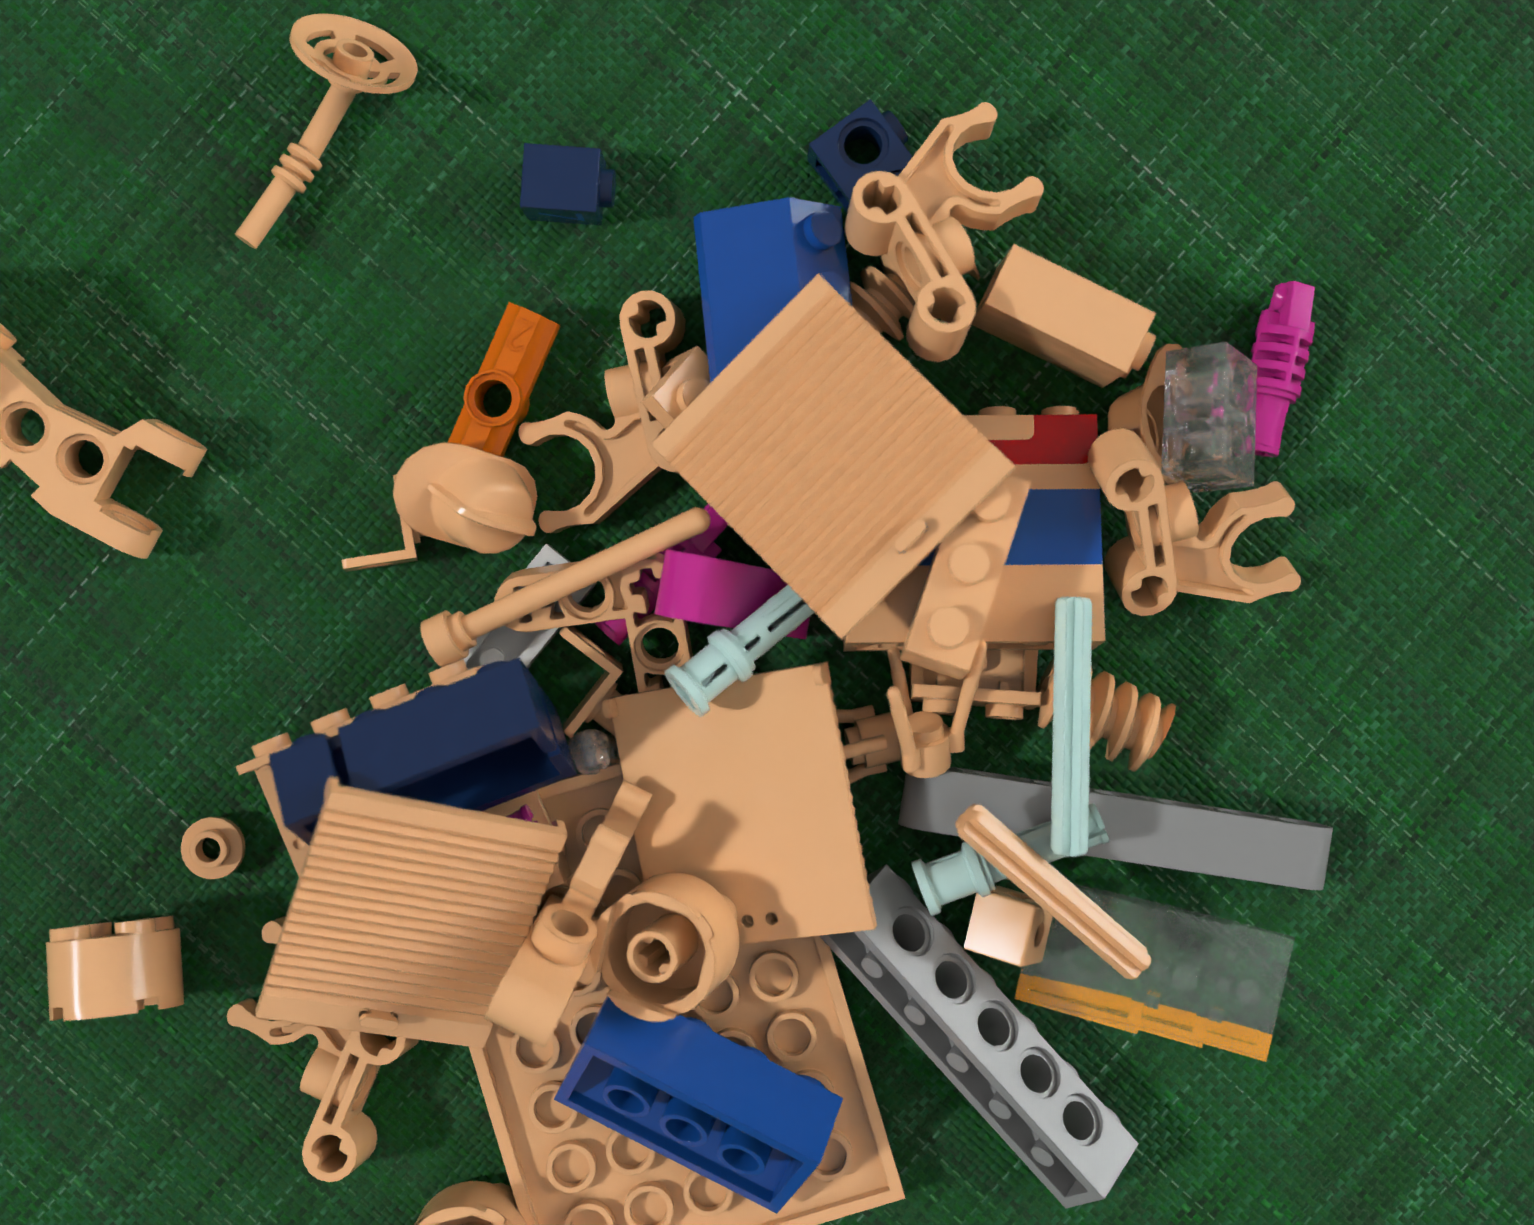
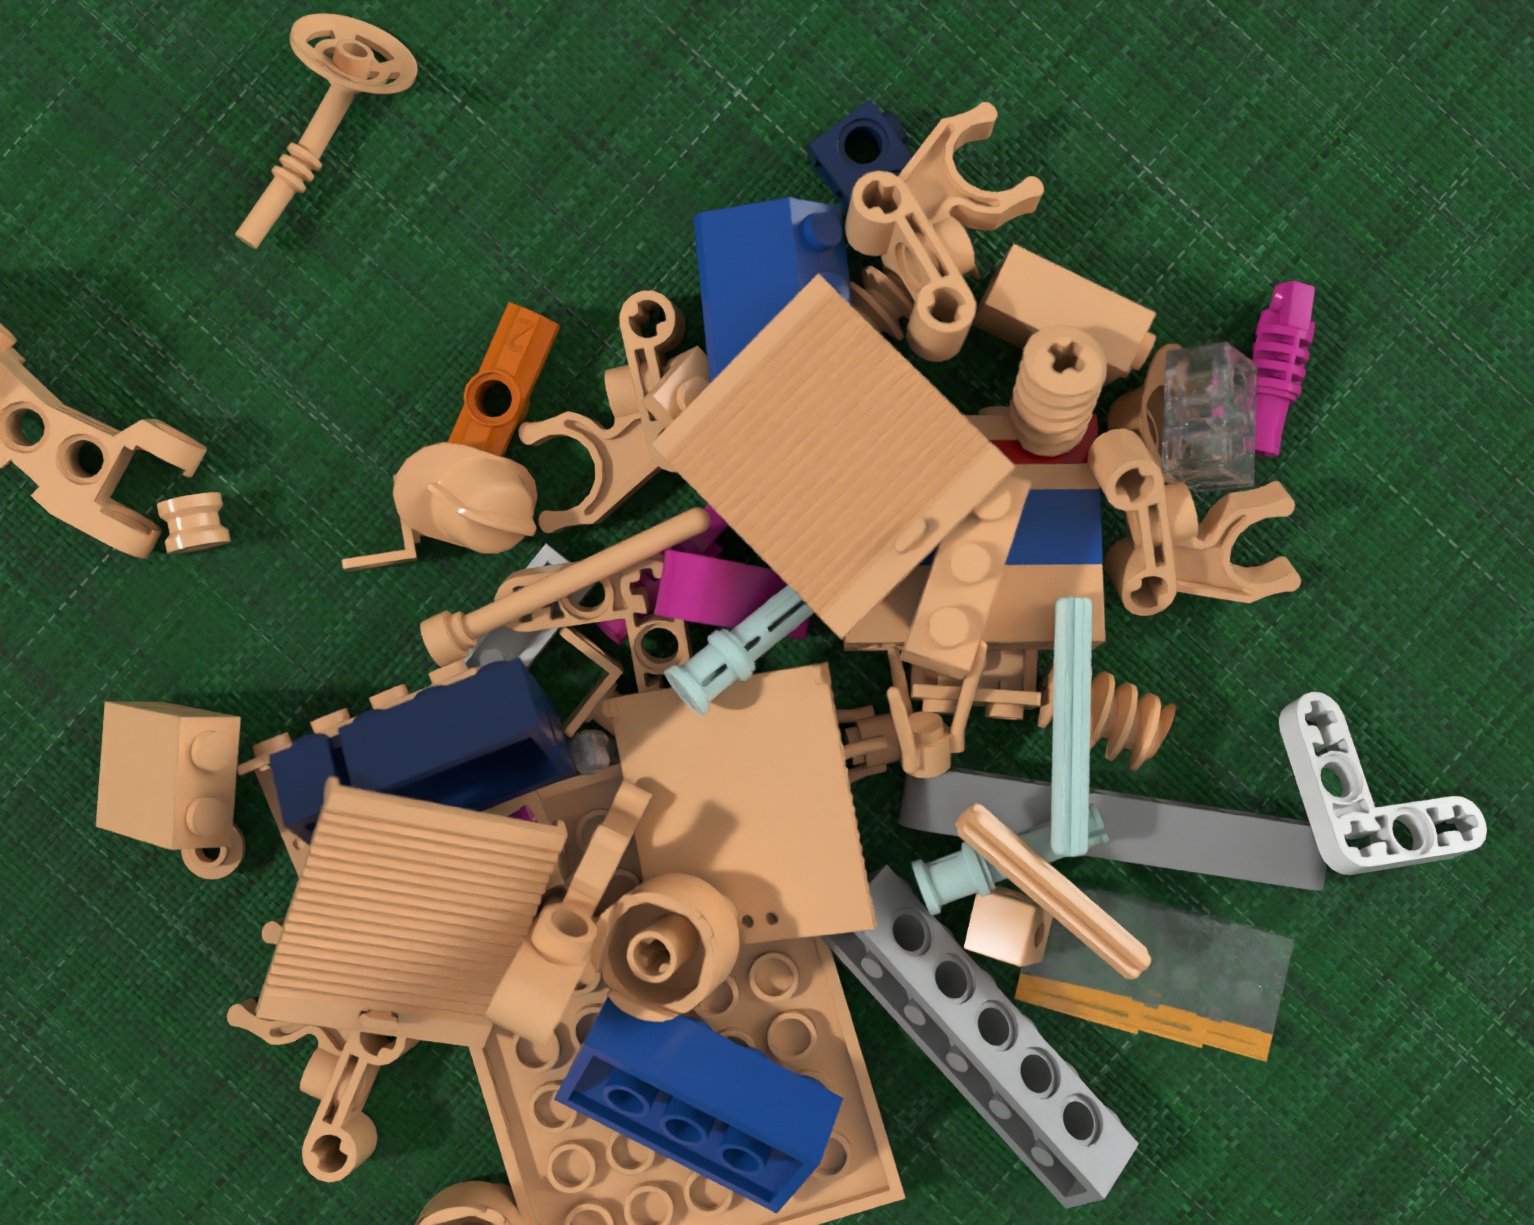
(115, 973): light nougat brick -> none
(168, 774): none -> light nougat brick
(193, 522): none -> light nougat wheel
(566, 184): dark blue brick -> none
(1056, 389): none -> light nougat piece
(1354, 812): none -> white beam

